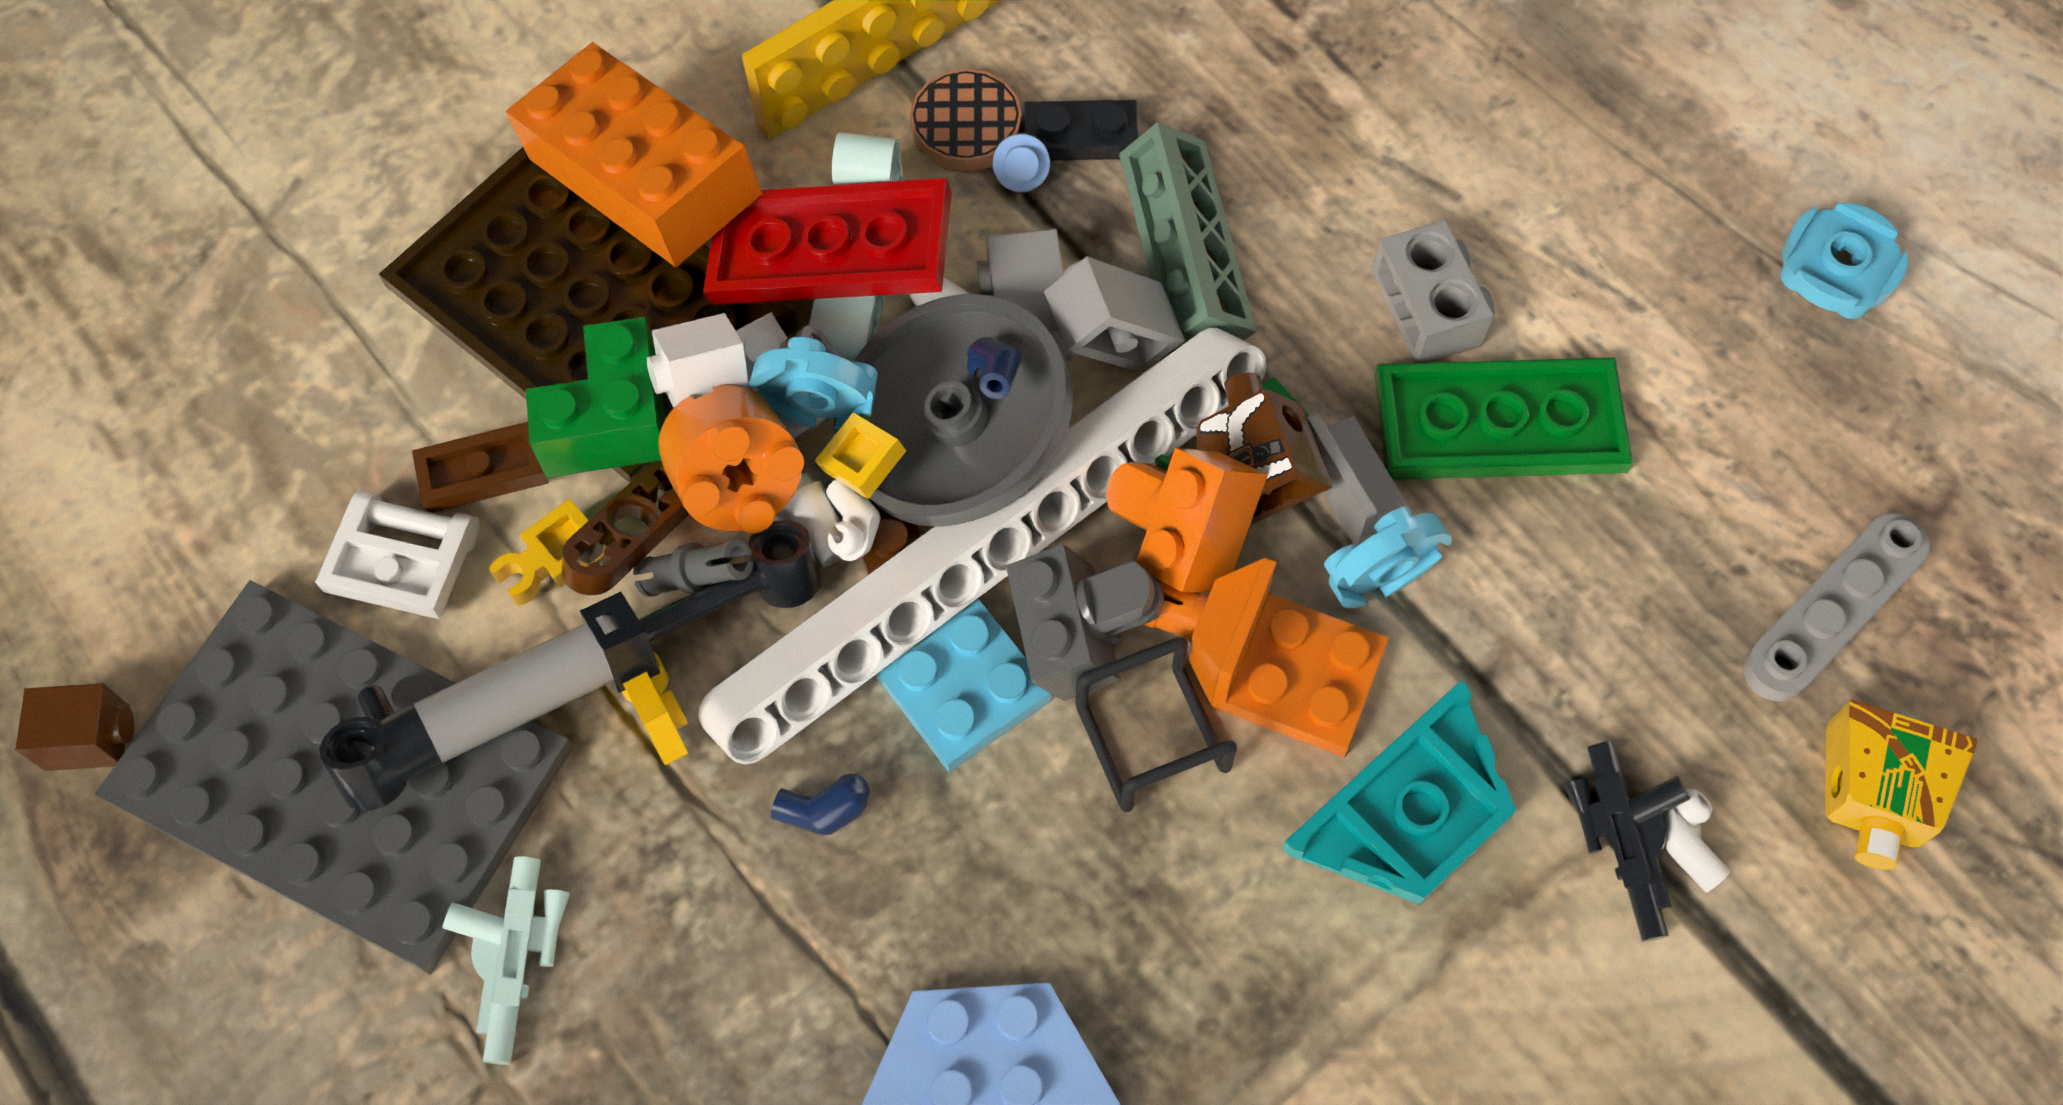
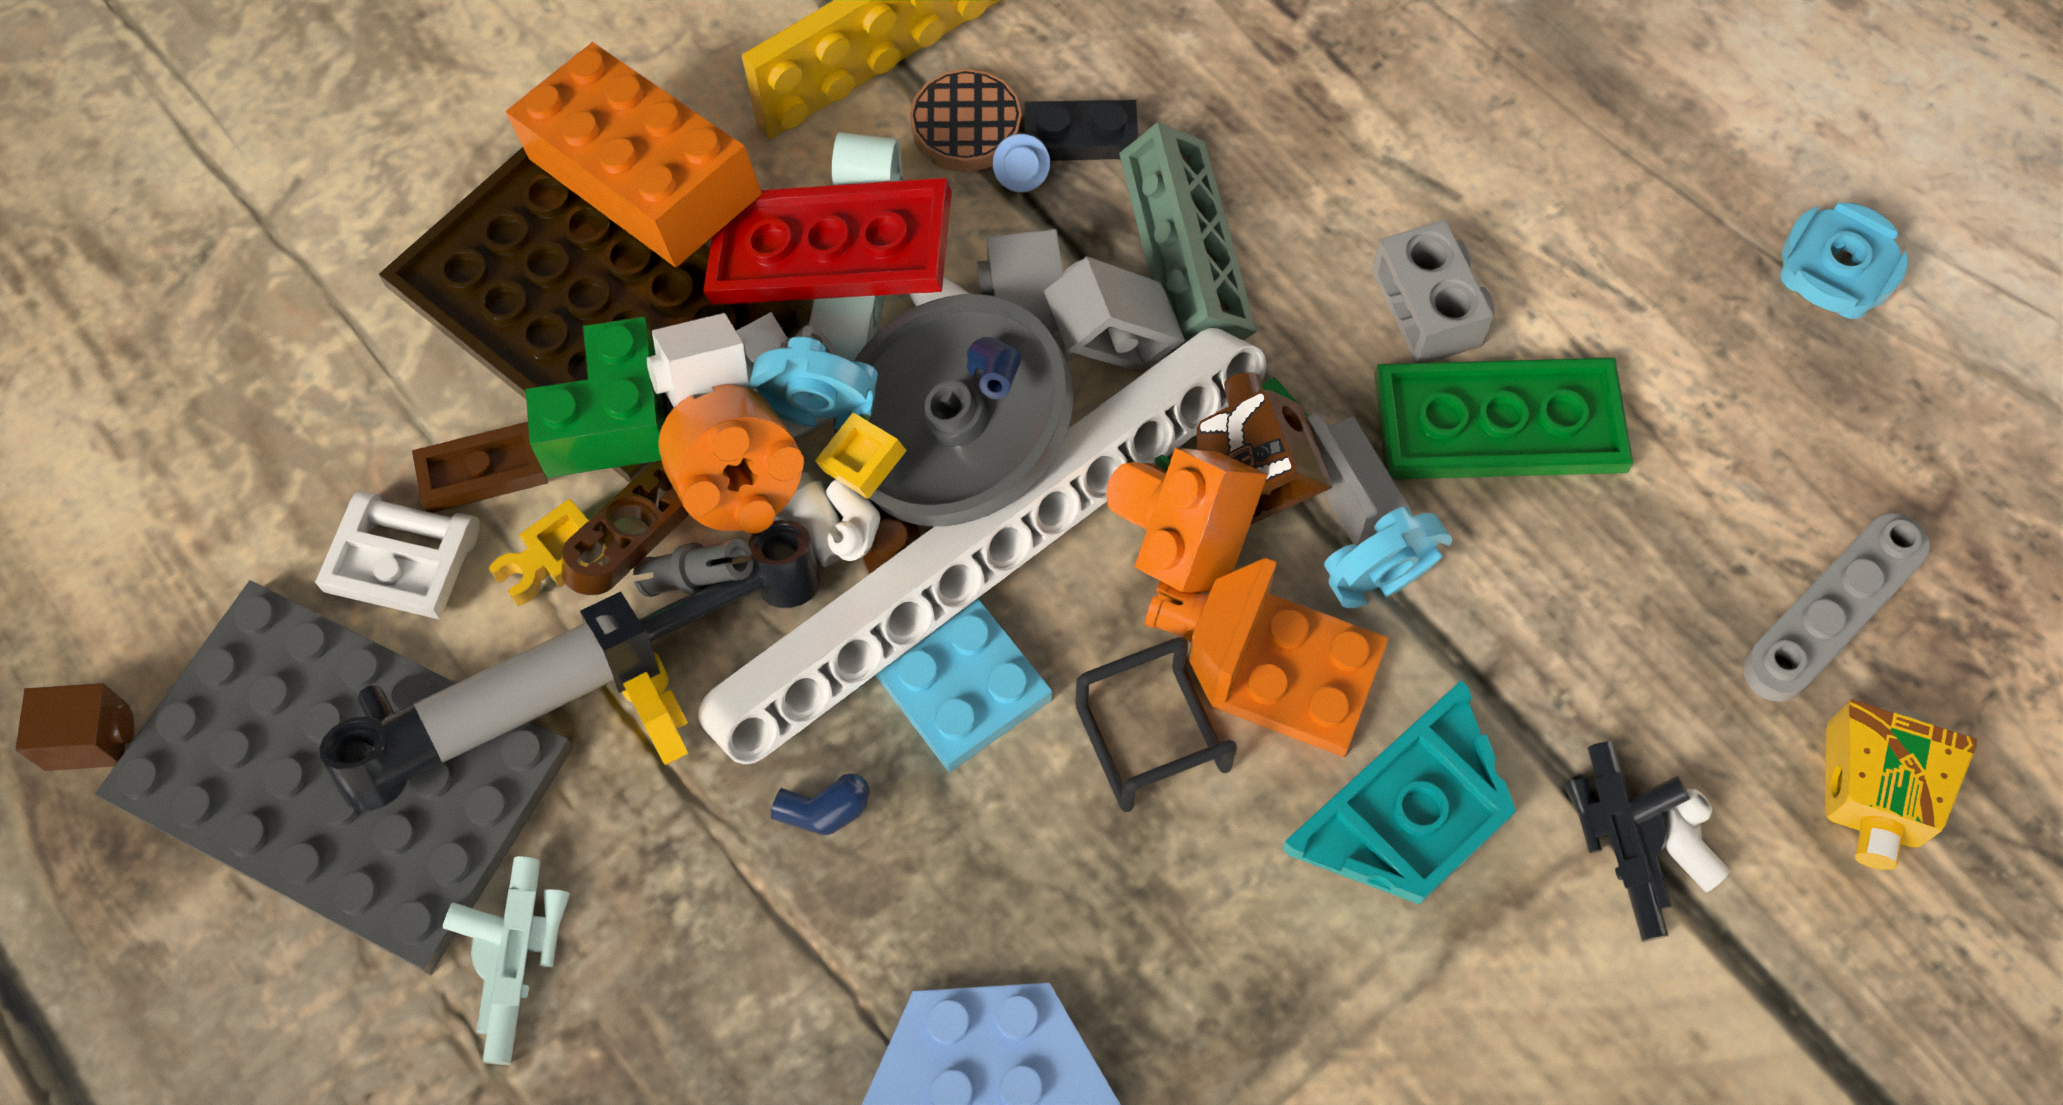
(1076, 615): dark grey brick -> none

